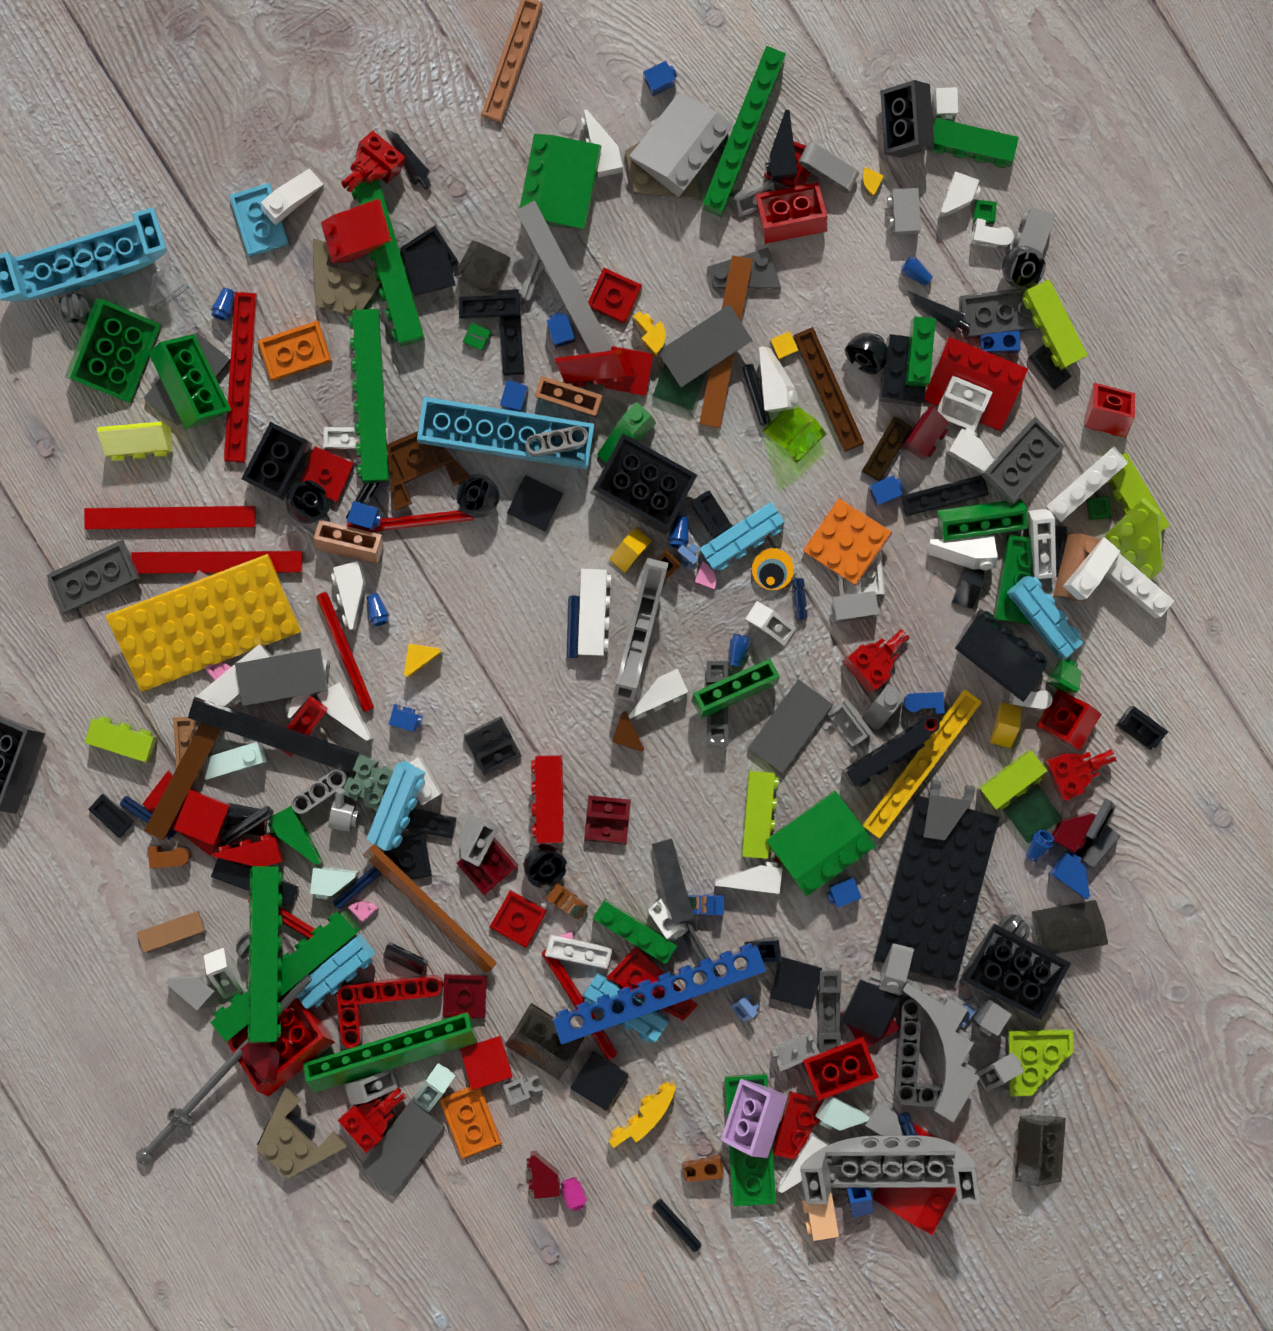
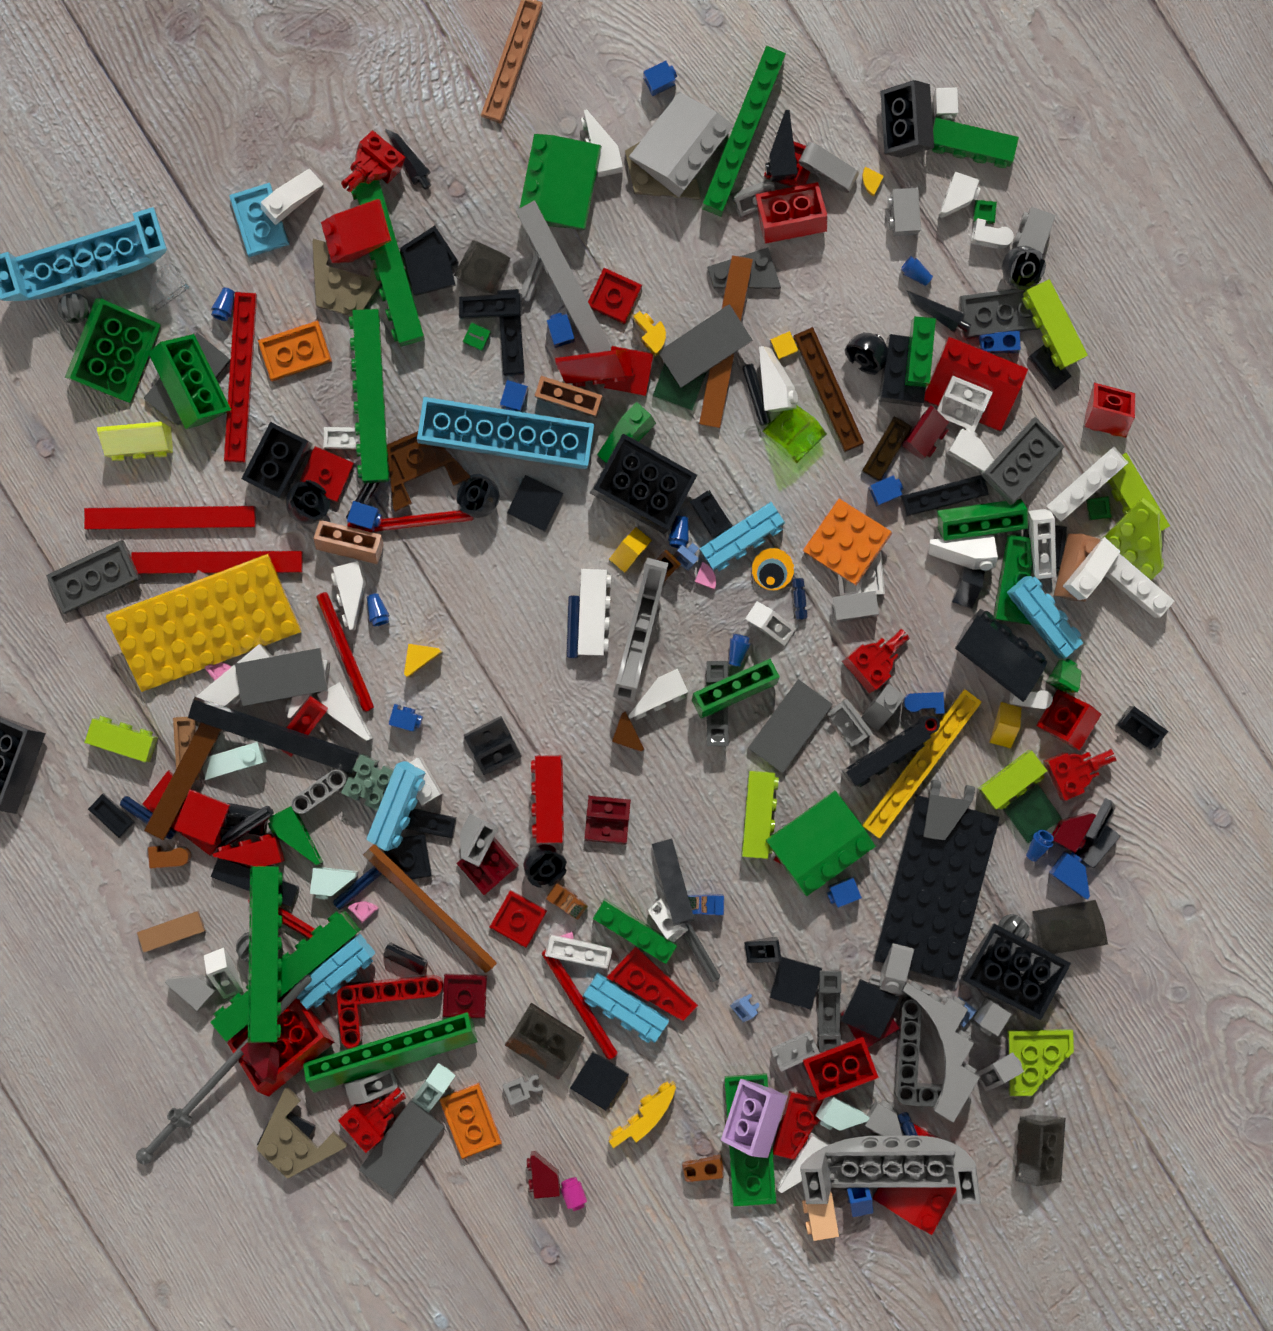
(343, 815): light grey piece -> none
(486, 1062): red tile -> none
(564, 434): light grey beam -> none
(568, 1032): blue brick -> none
(677, 1225): black axle -> none
(756, 878): white slope -> none

